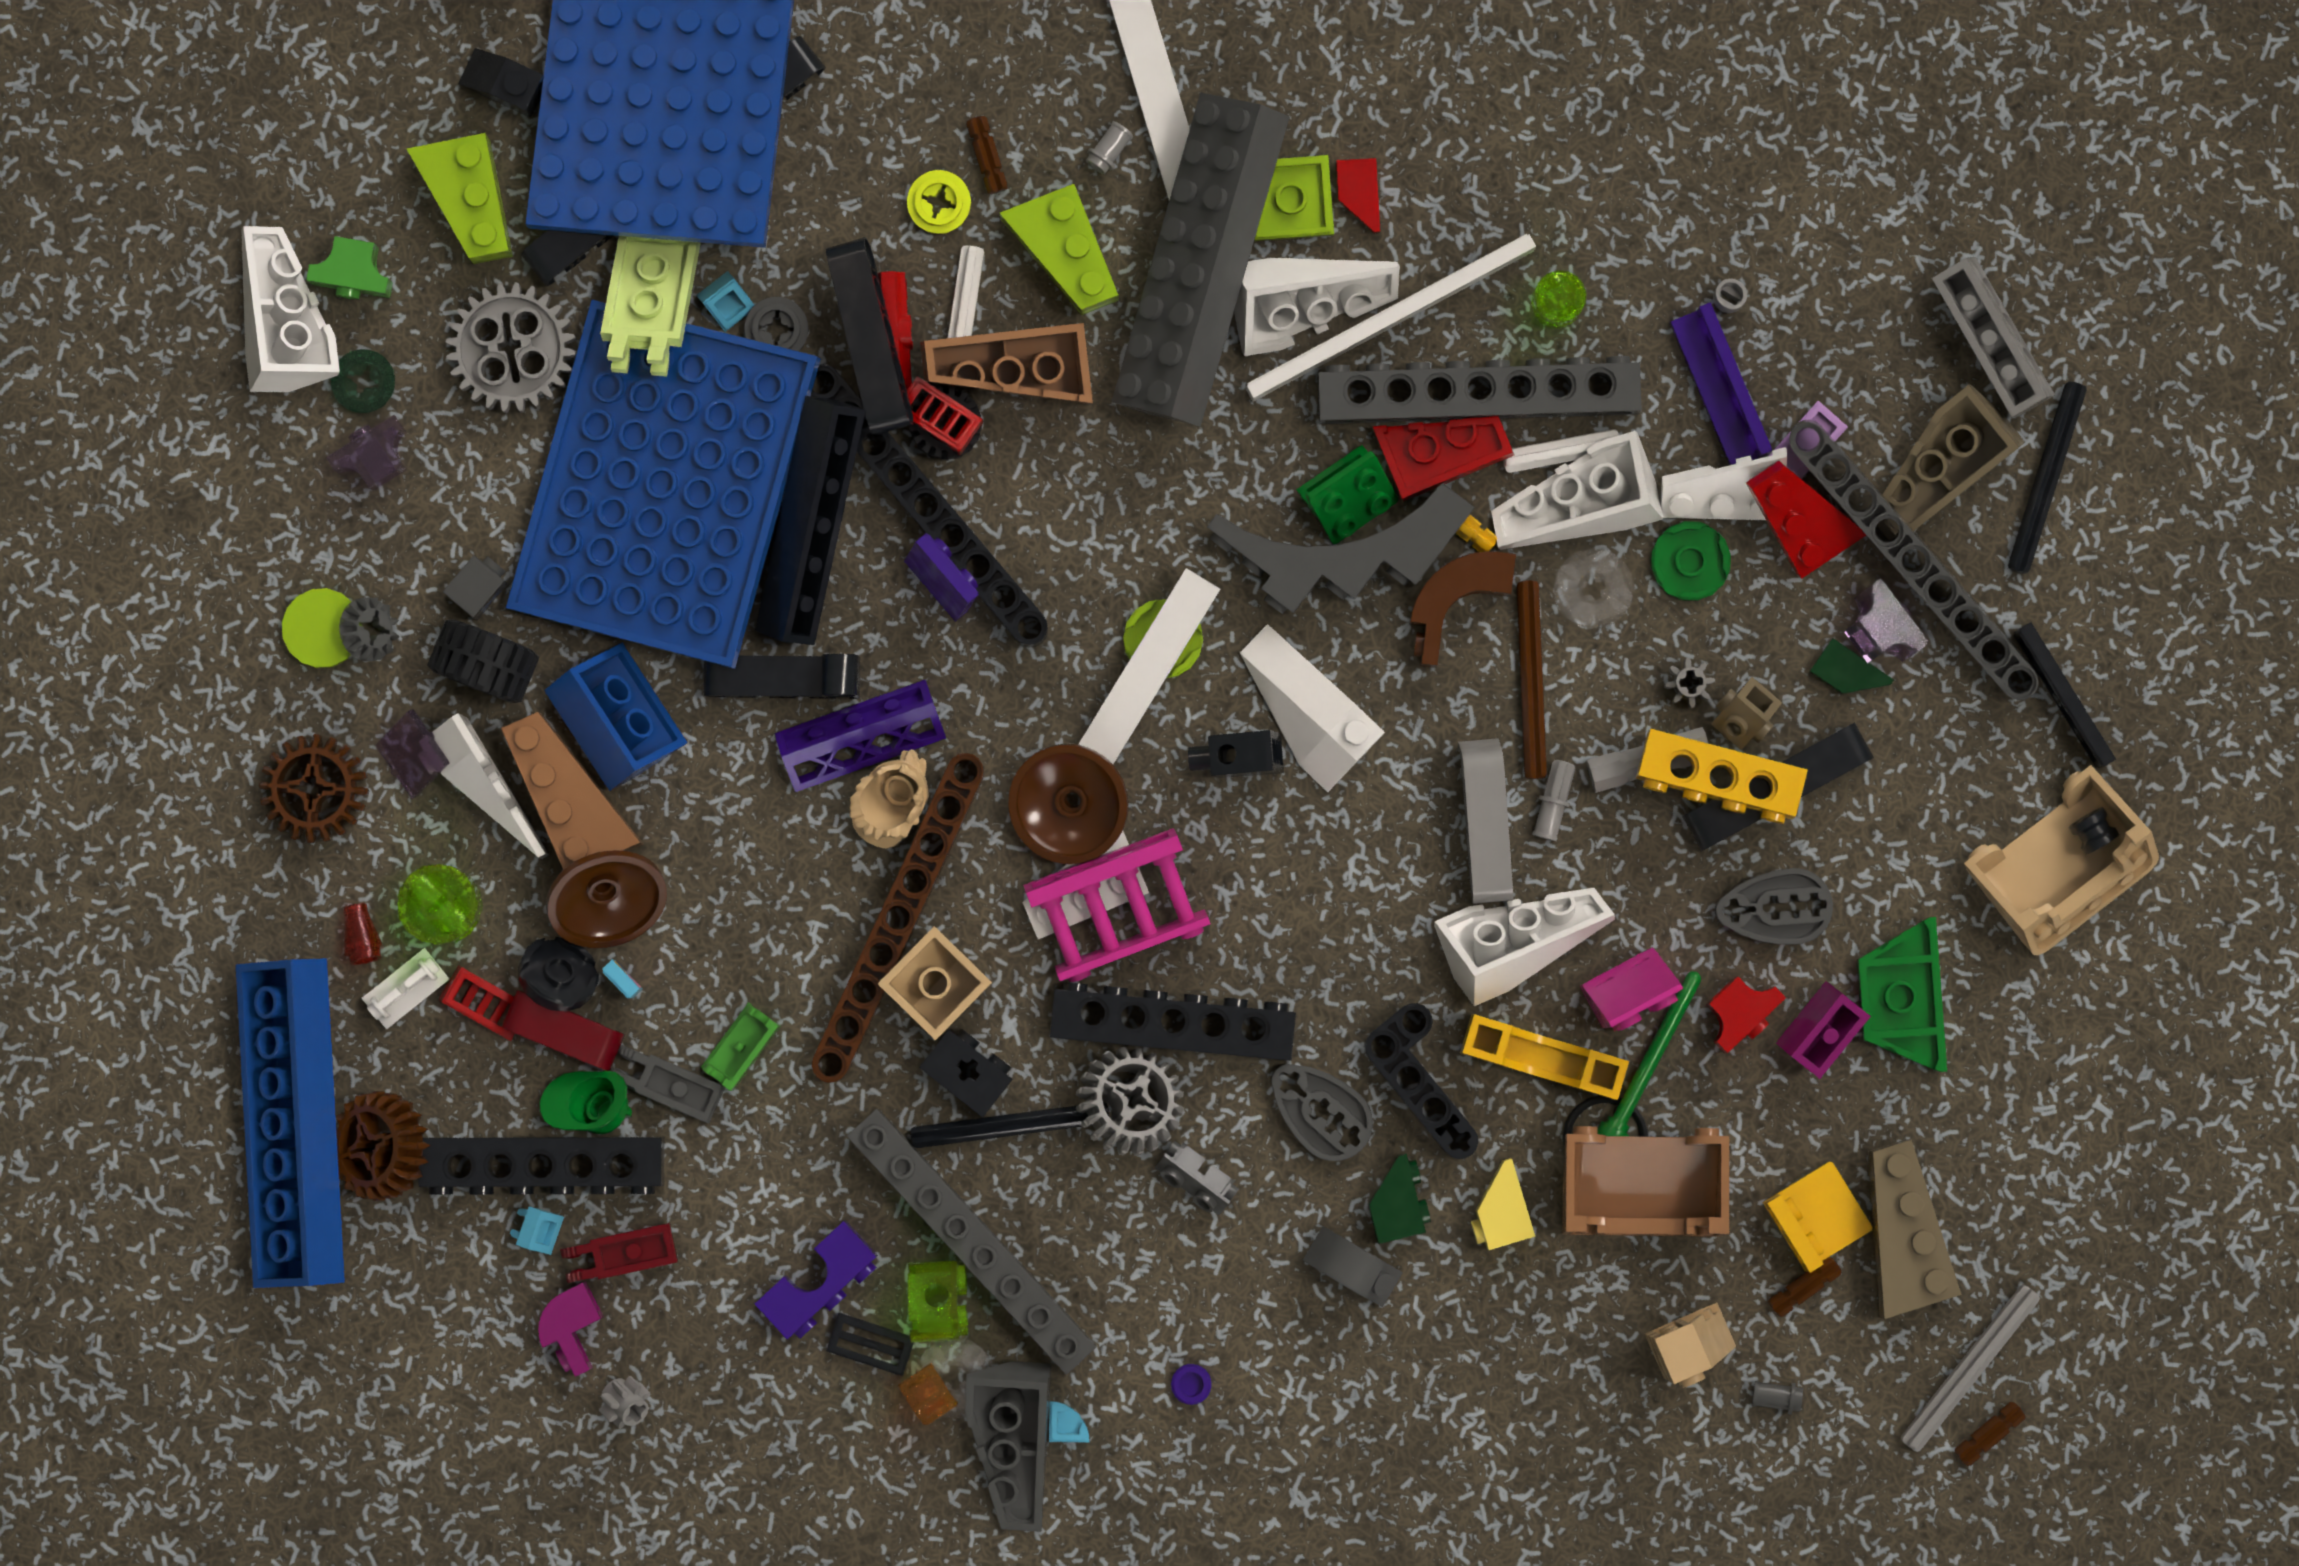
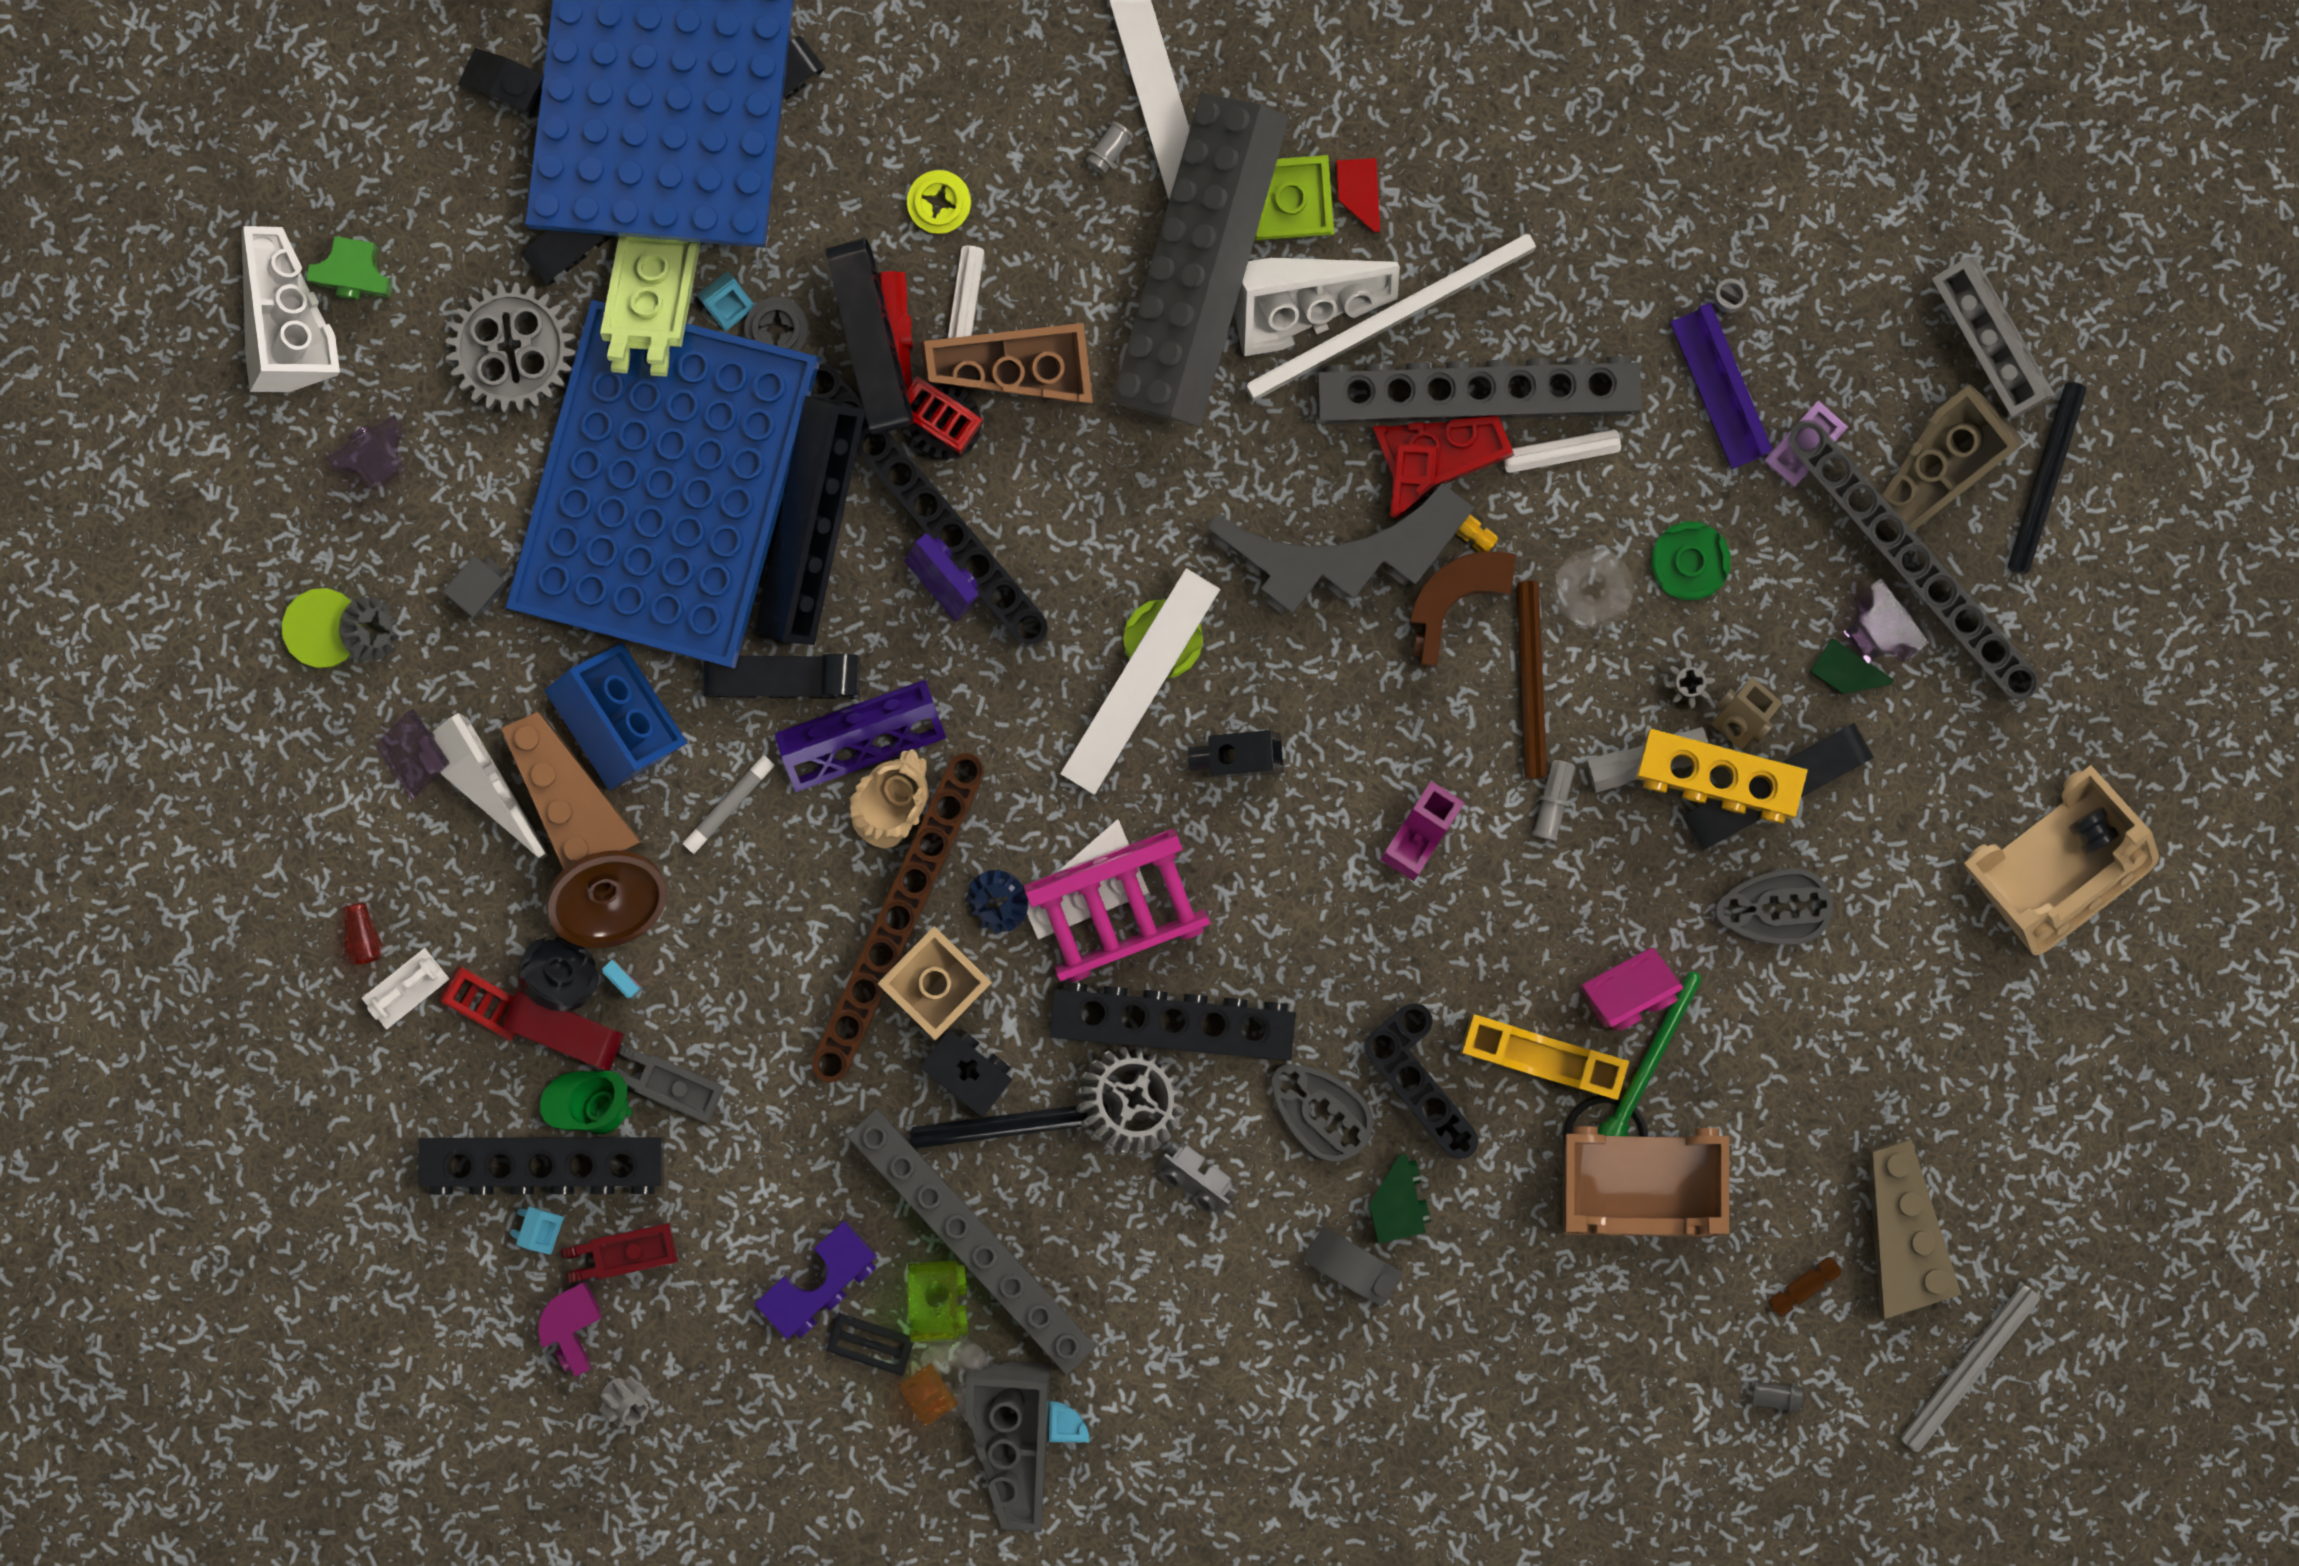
(290, 1123): blue brick -> none
(313, 807): reddish brown gear -> none
(379, 1145): reddish brown gear -> none
(380, 372): clear green gear -> none
(439, 904): clear neon green brick -> none
(468, 193): lime wedge -> none
(483, 661): black tyre -> none
(728, 804): none -> light grey bar
(740, 1047): bright green hinge -> none
(987, 155): reddish brown axle -> none
(999, 885): none -> dark blue gear
(1050, 822): reddish brown dish -> none
(1065, 246): lime wedge -> none
(1191, 1384): dark purple tile -> none
(1314, 716): white wedge -> none
(1348, 494): green bracket -> none
(1412, 476): none -> red tile
(1422, 831): none -> magenta brick
(1486, 820): light grey beam -> none
(1502, 1211): light yellow slope -> none
(1507, 944): white wedge -> none
(1558, 299): clear neon green wheel -> none
(1594, 495): white wedge -> none
(1691, 1345): tan wedge -> none
(1716, 492): white wing -> none
(1742, 1012): red brick -> none
(1801, 519): red wing -> none
(1818, 1216): yellow bracket -> none
(1823, 1029): magenta brick -> none
(1904, 996): green wing -> none
(1990, 1433): reddish brown axle -> none
(2064, 696): black tile -> none

